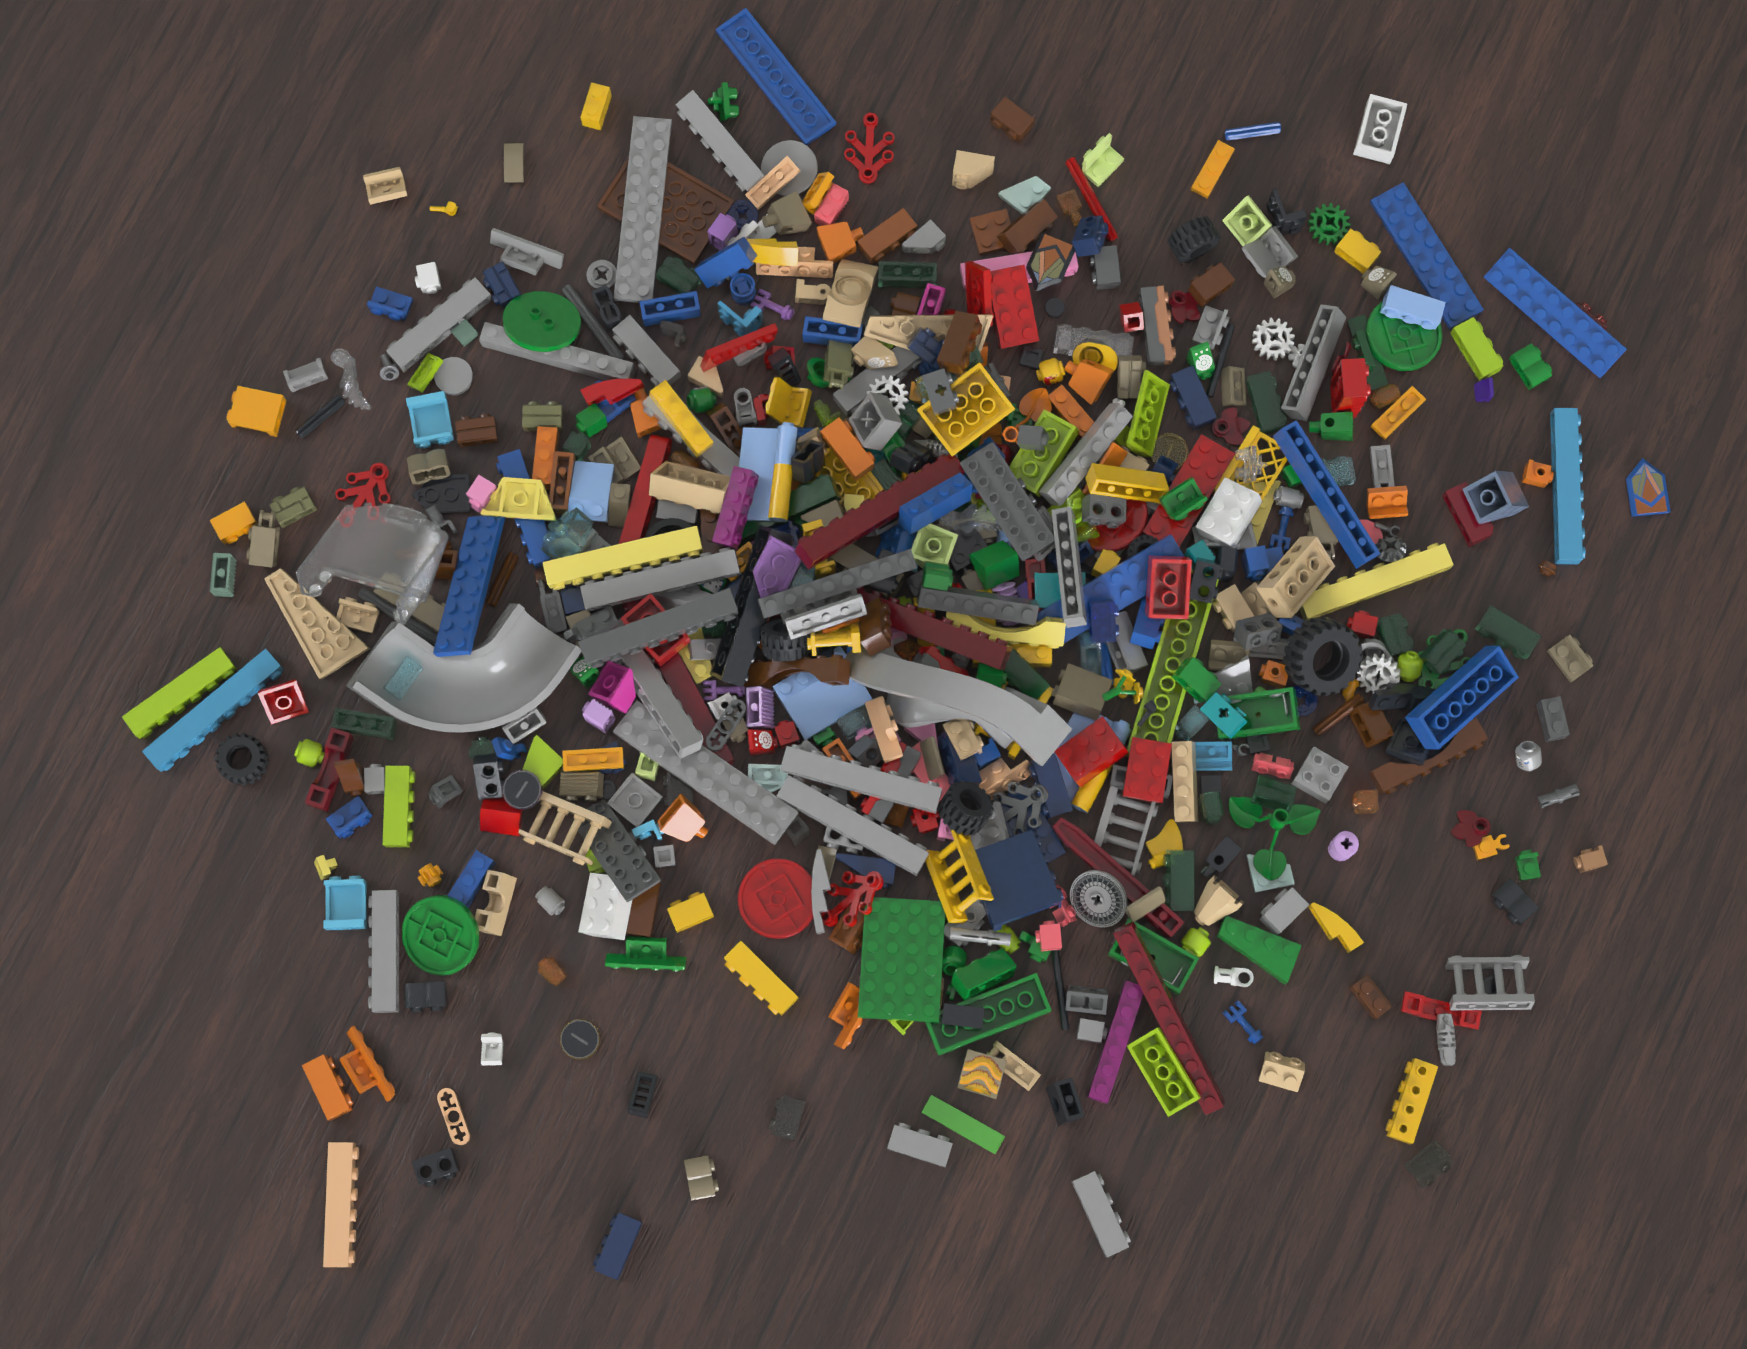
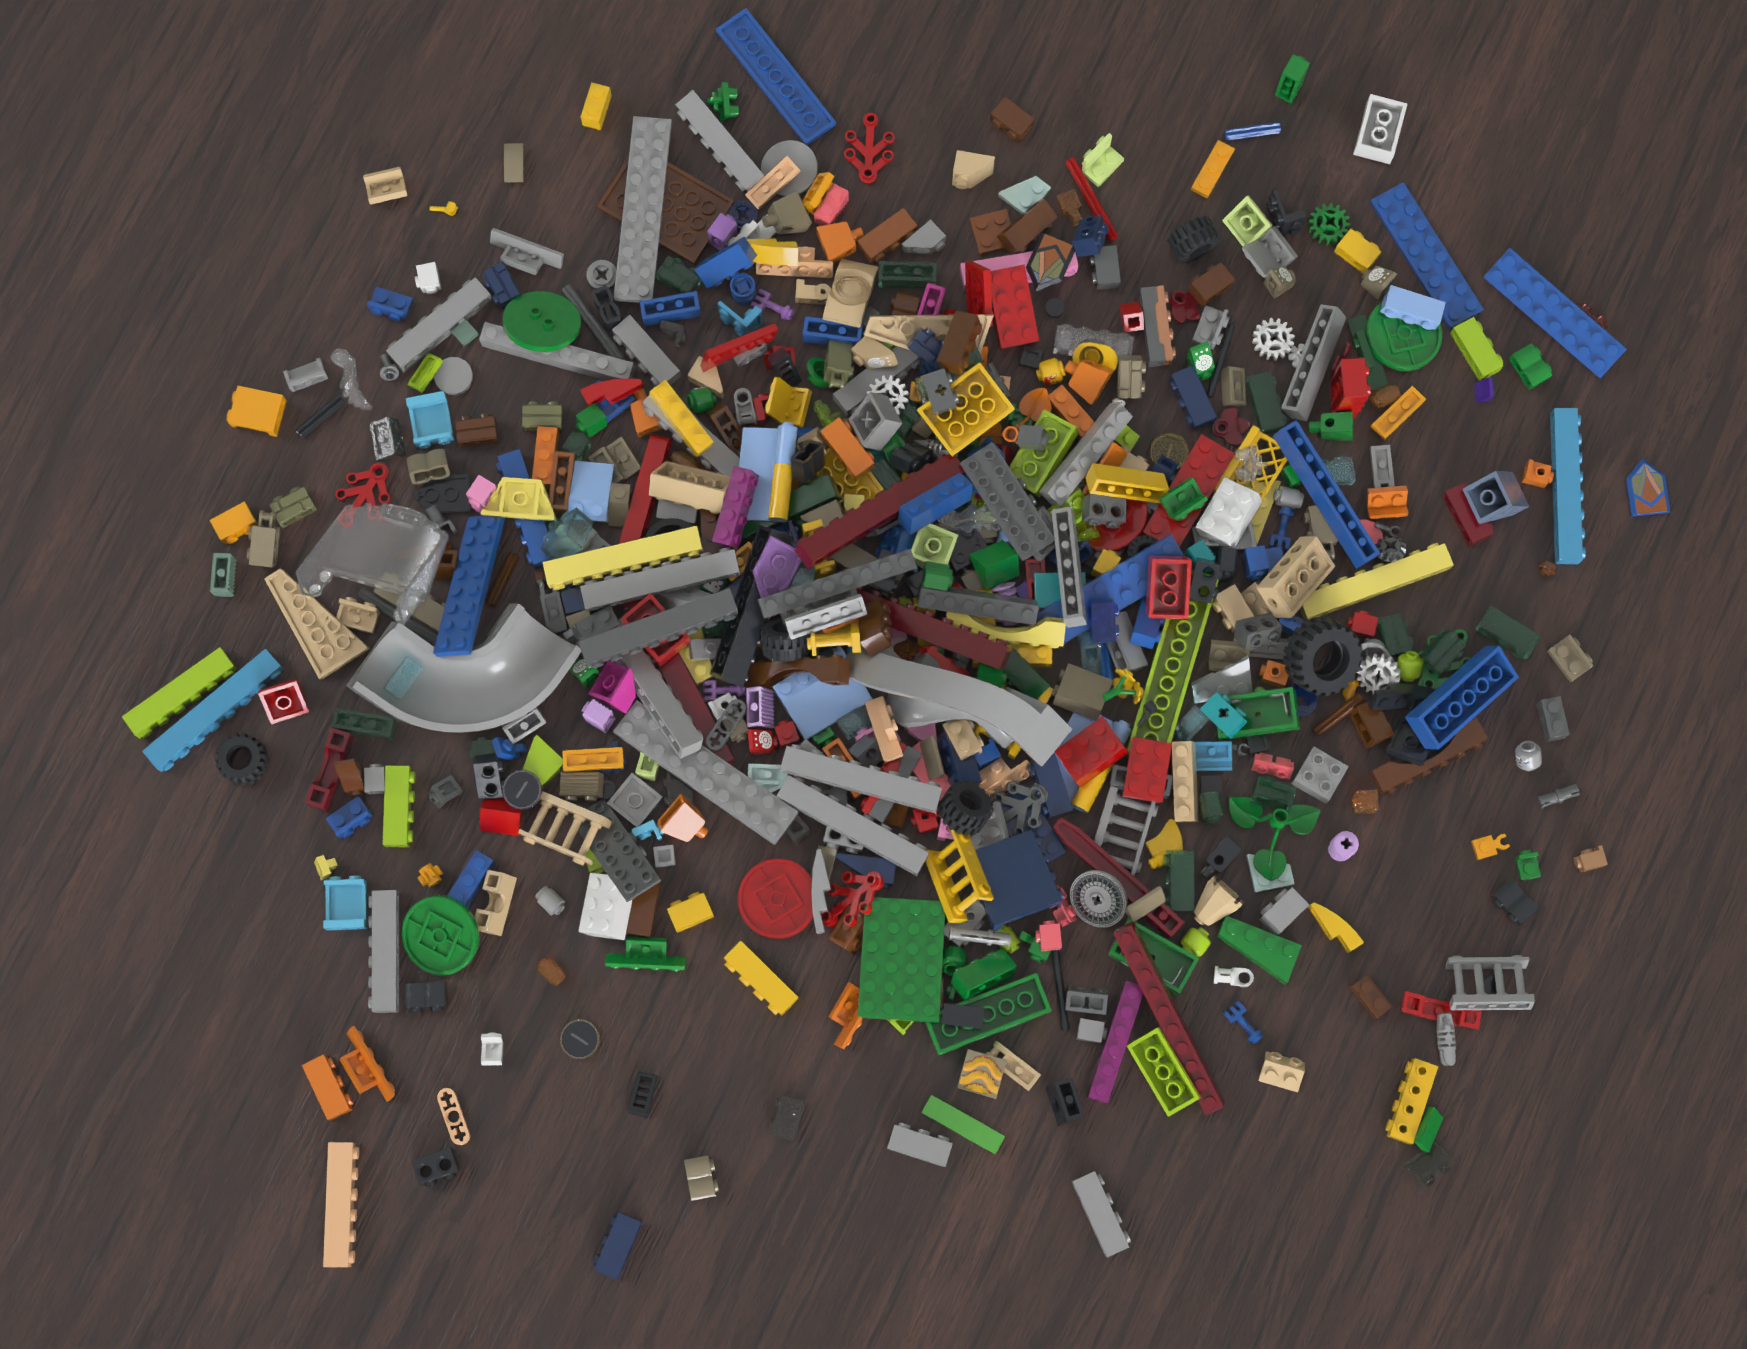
(309, 753): lime head -> none
(387, 438): none -> clear smoke bracket
(1147, 415): lime slope -> none
(1196, 679): green brick -> none
(1292, 78): none -> green brick
(1428, 1129): none -> green tile
(1468, 829): dark red plate -> none

